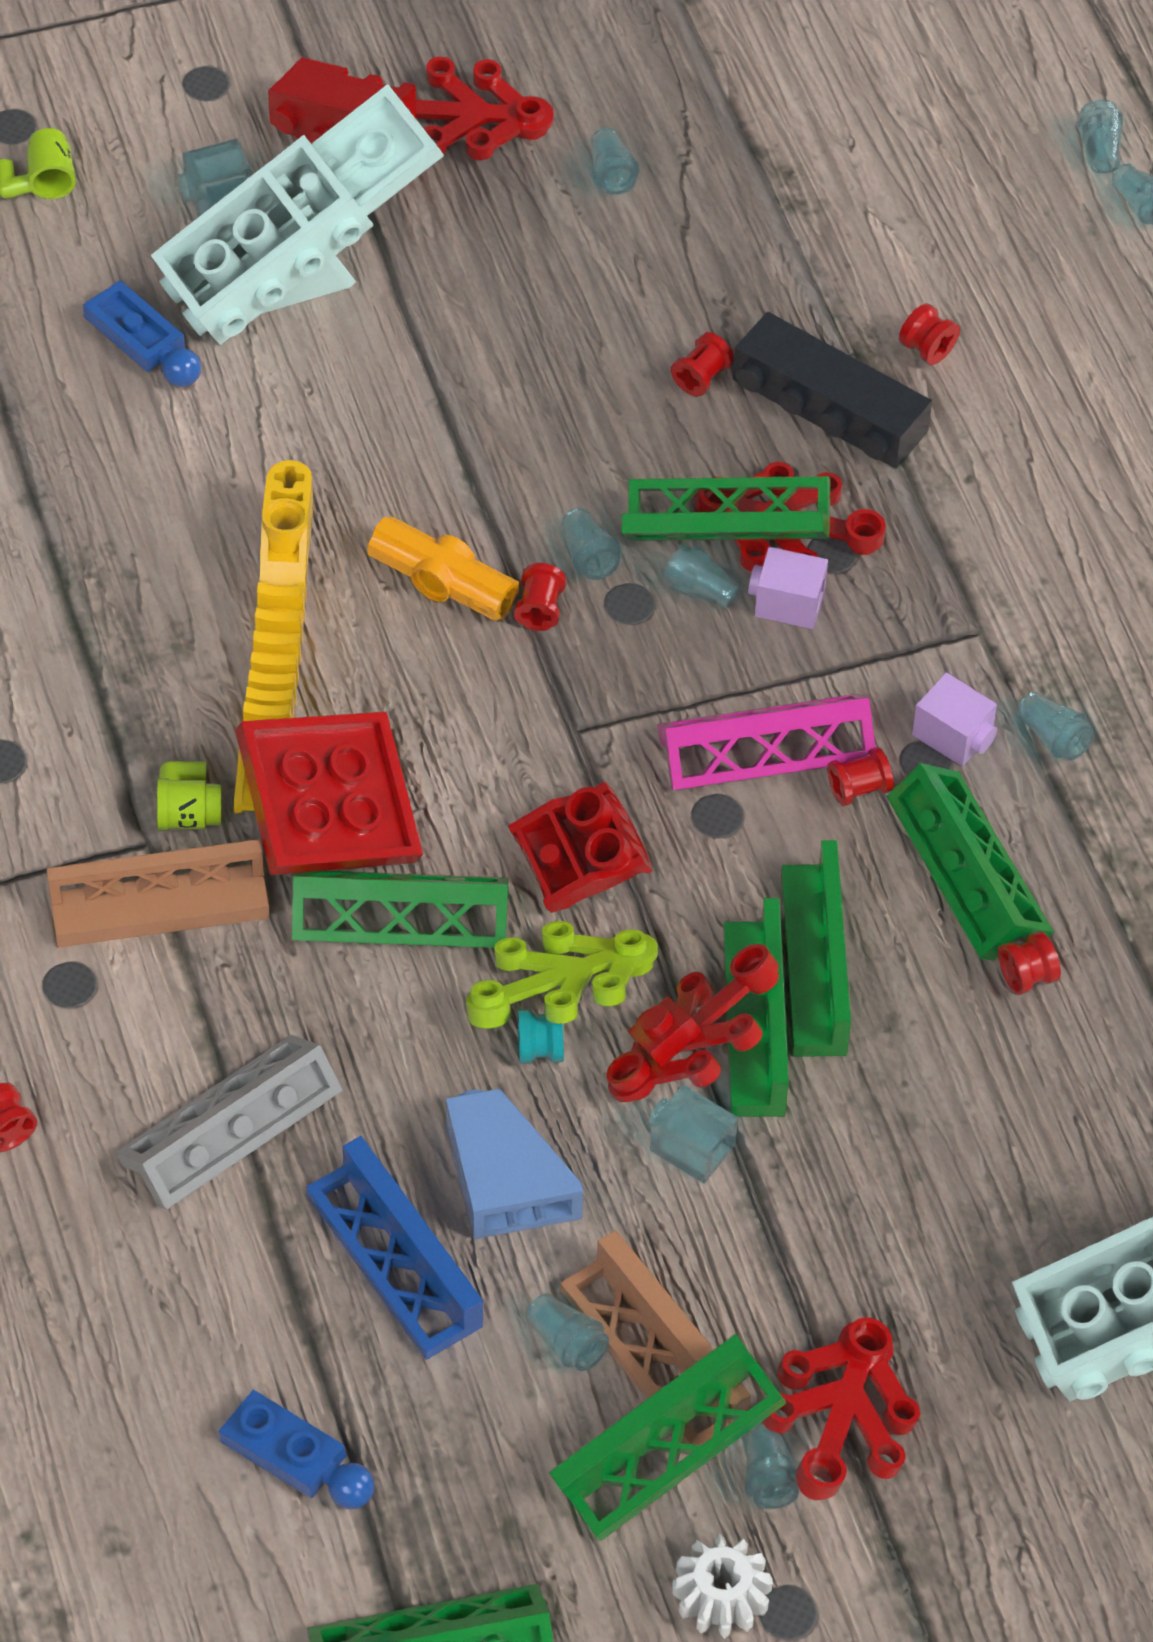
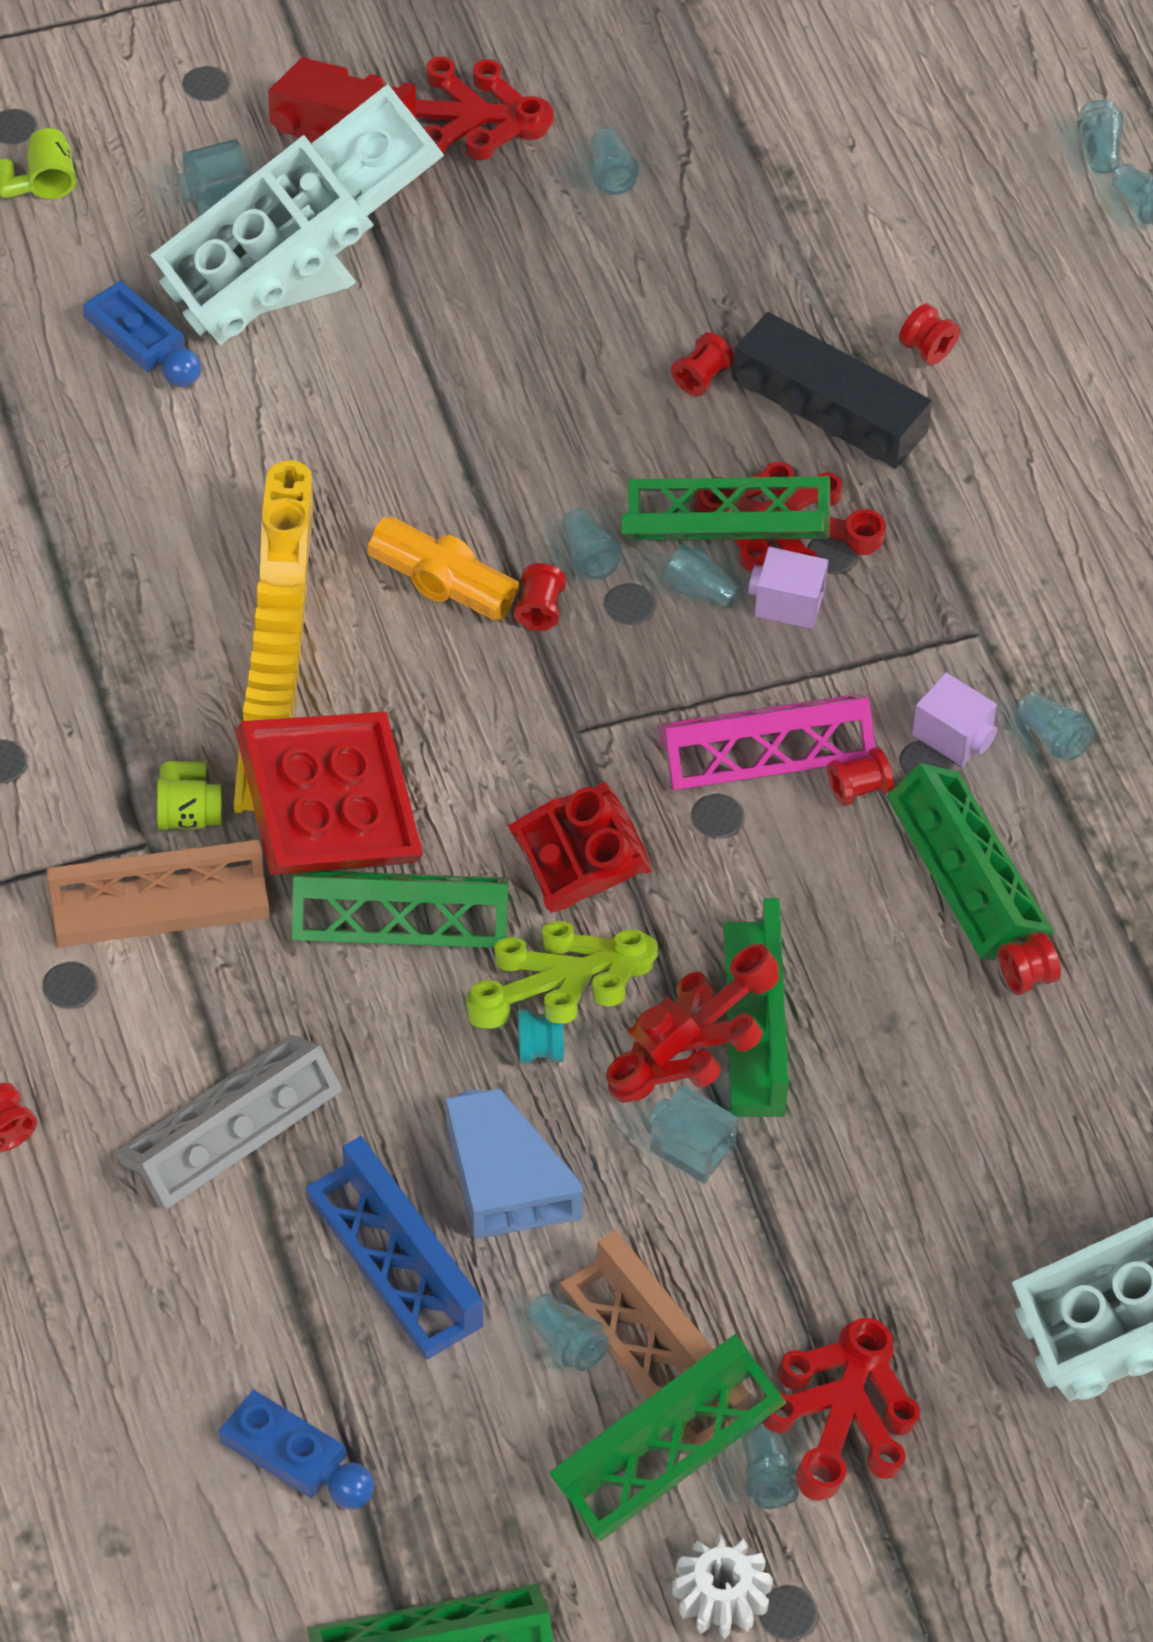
(816, 956): green fence -> none

